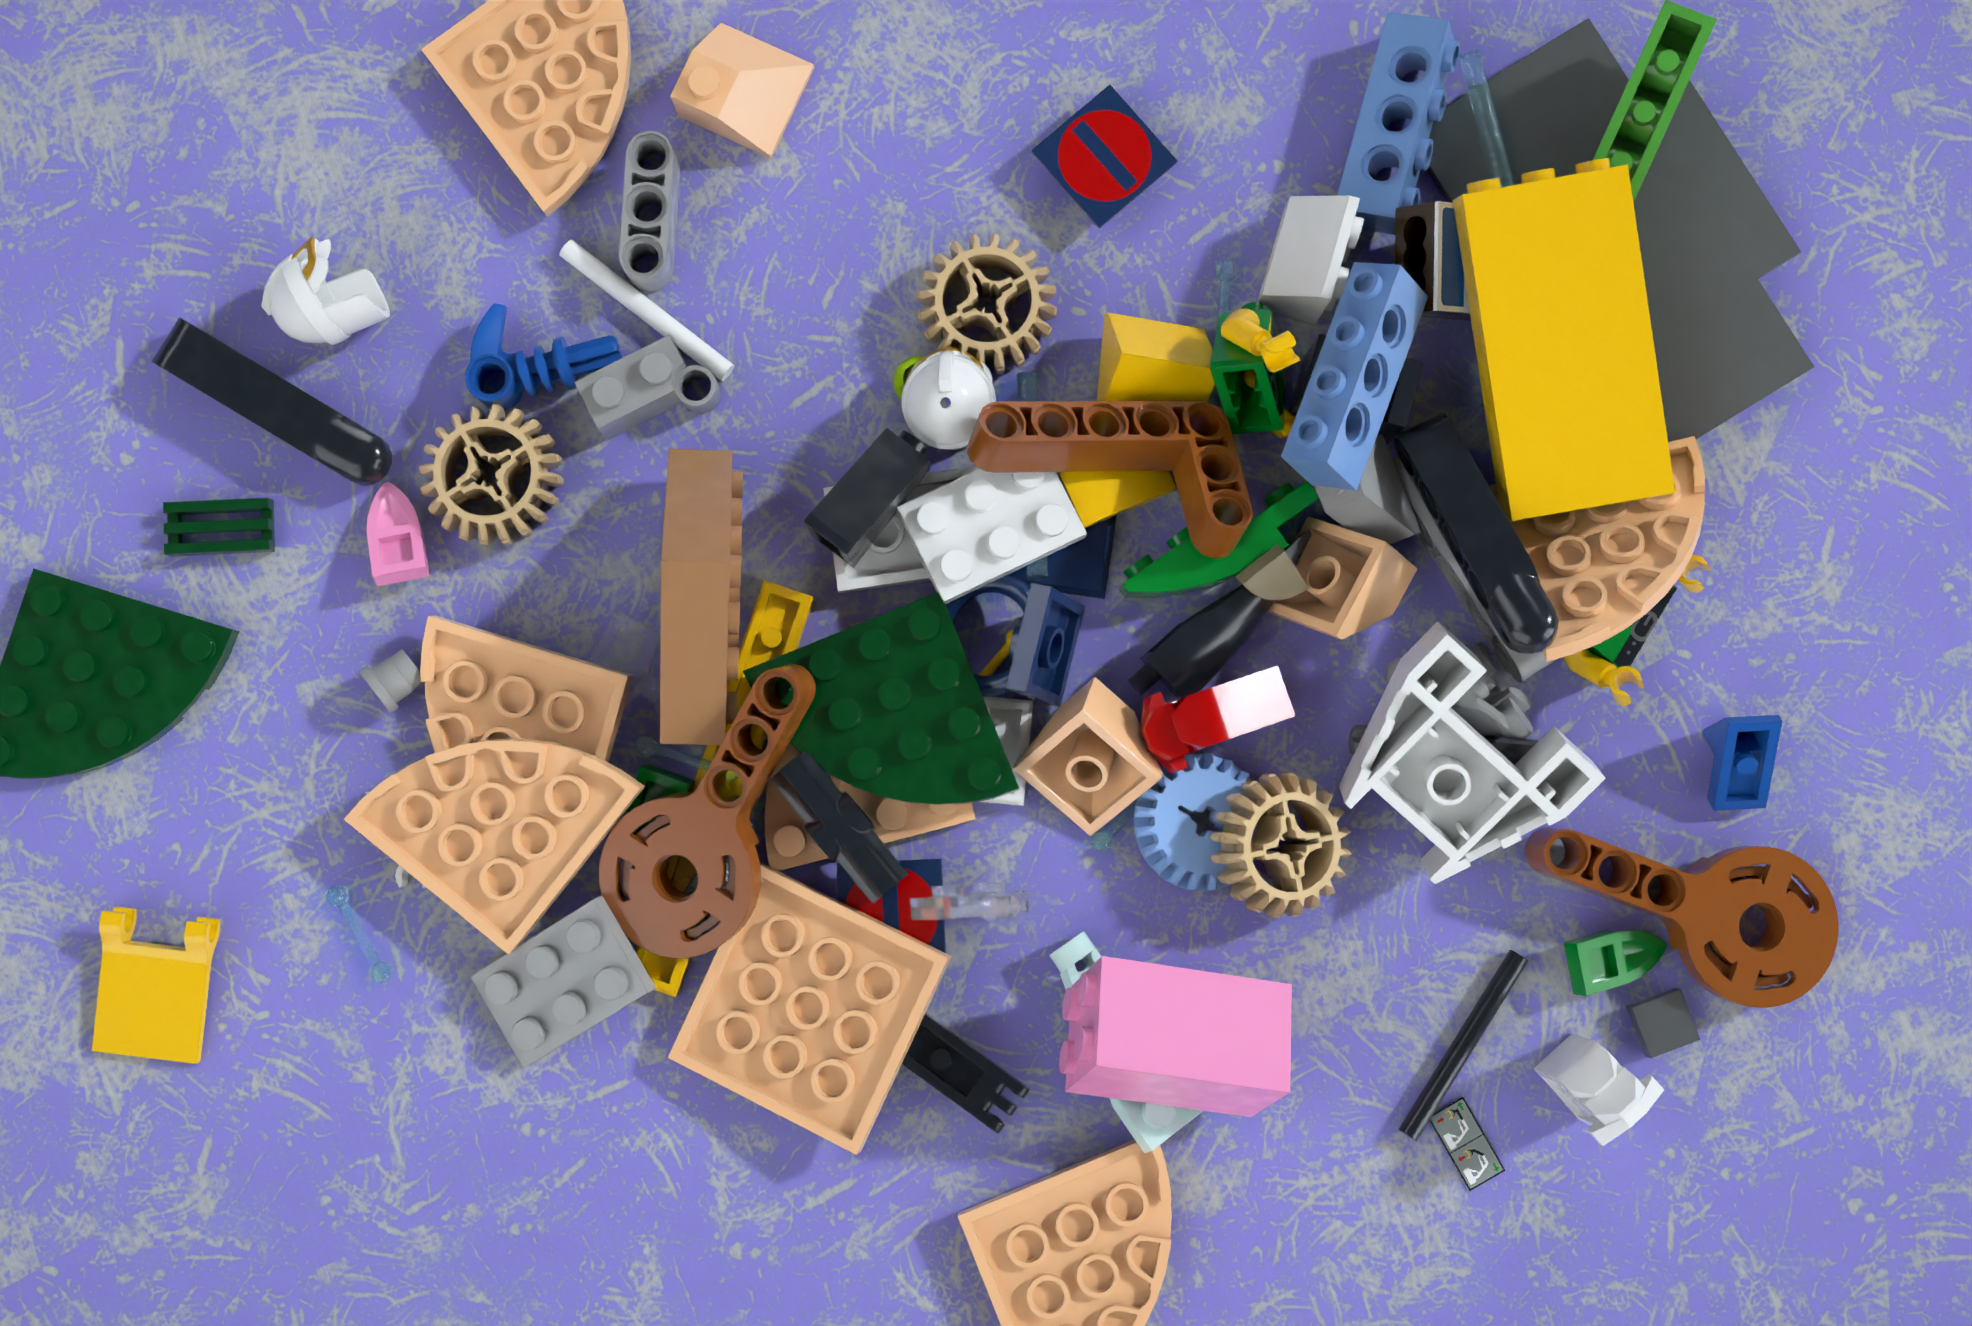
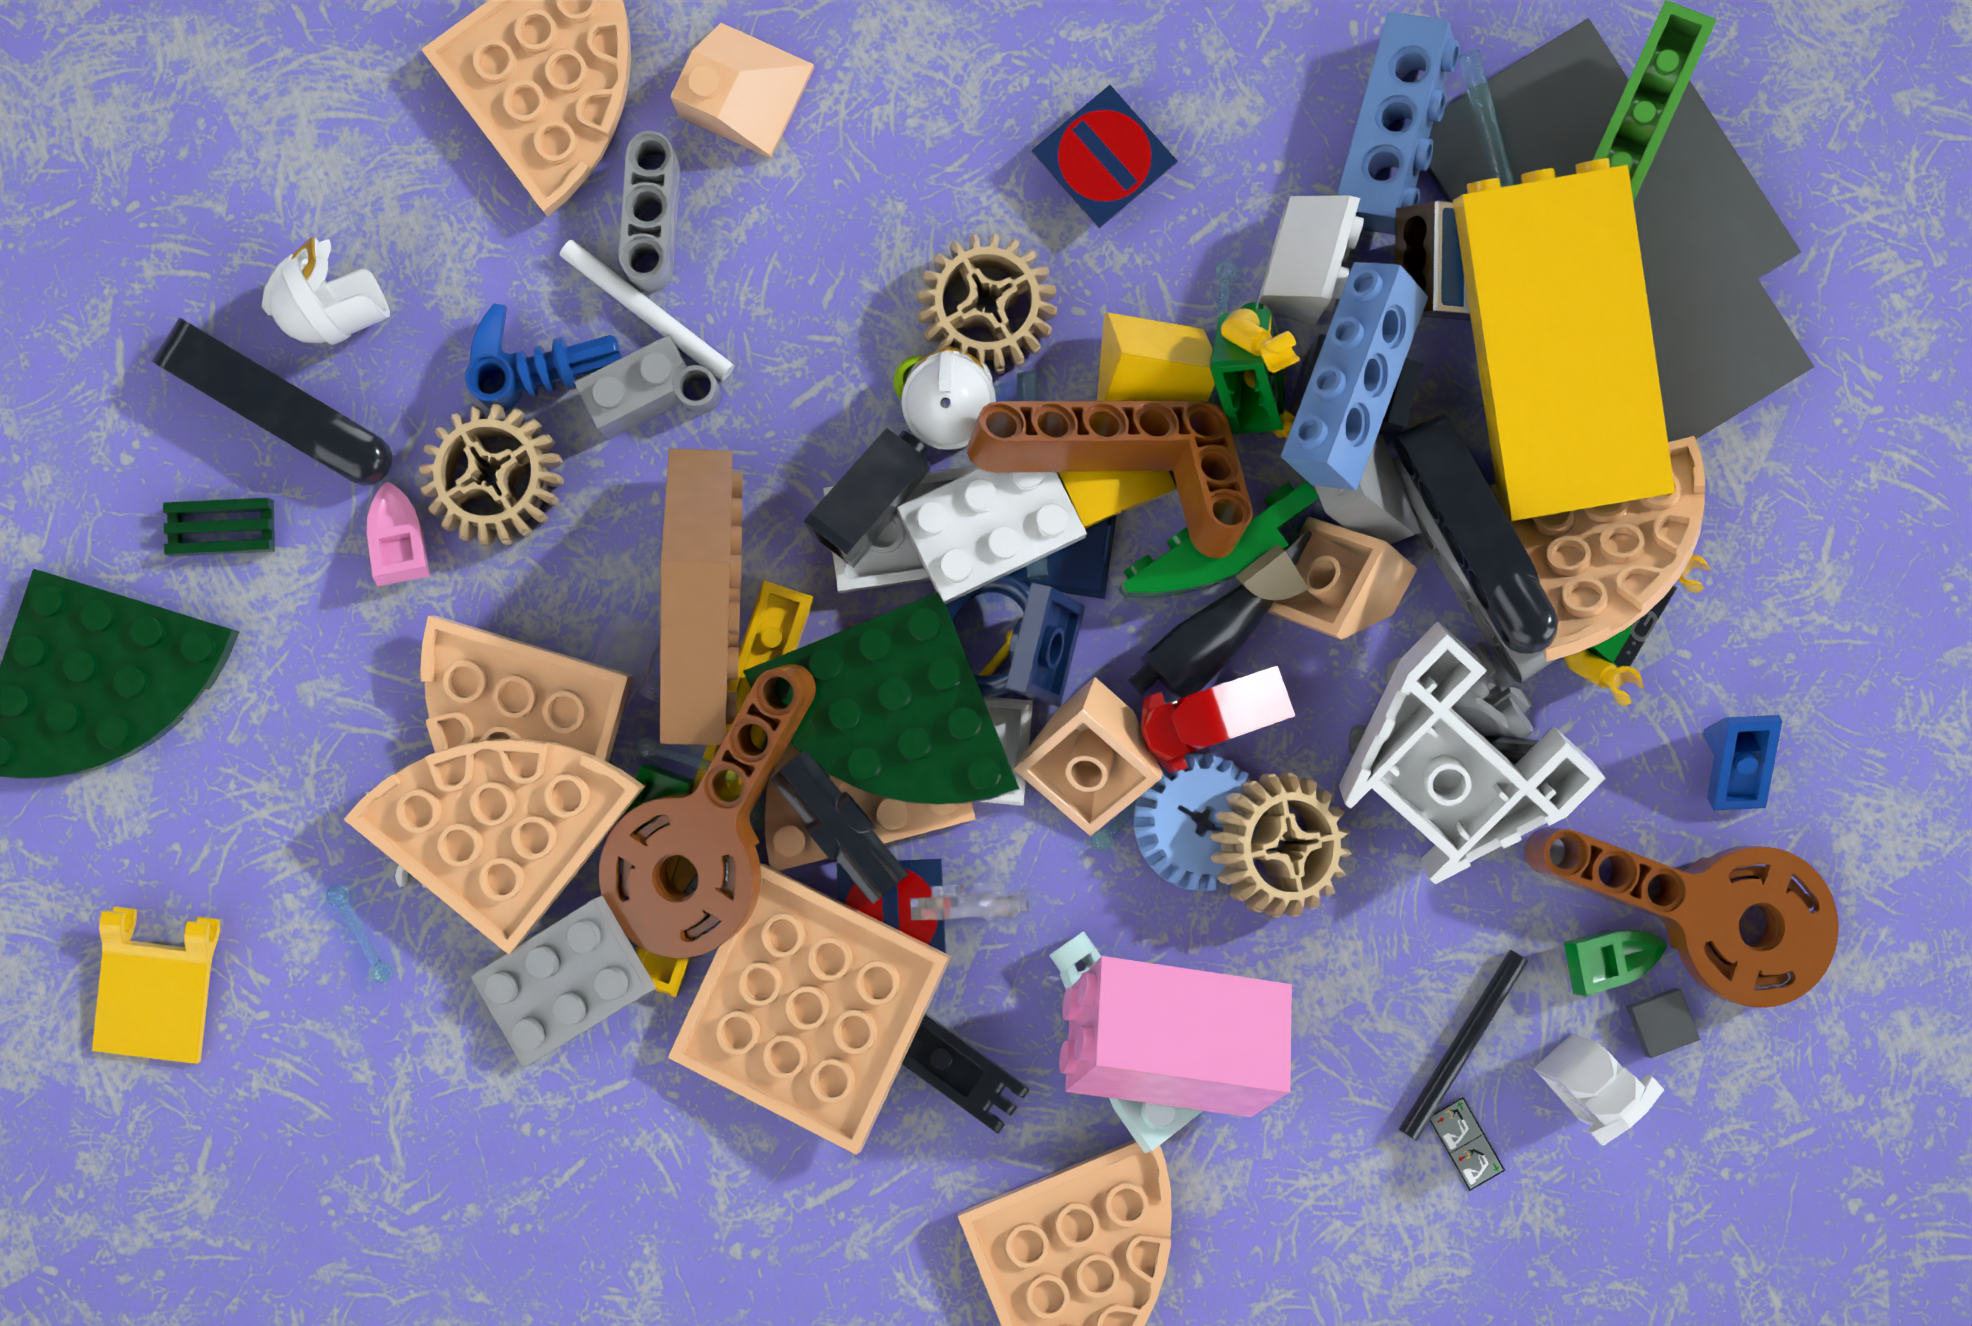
(392, 679): light grey piece -> none

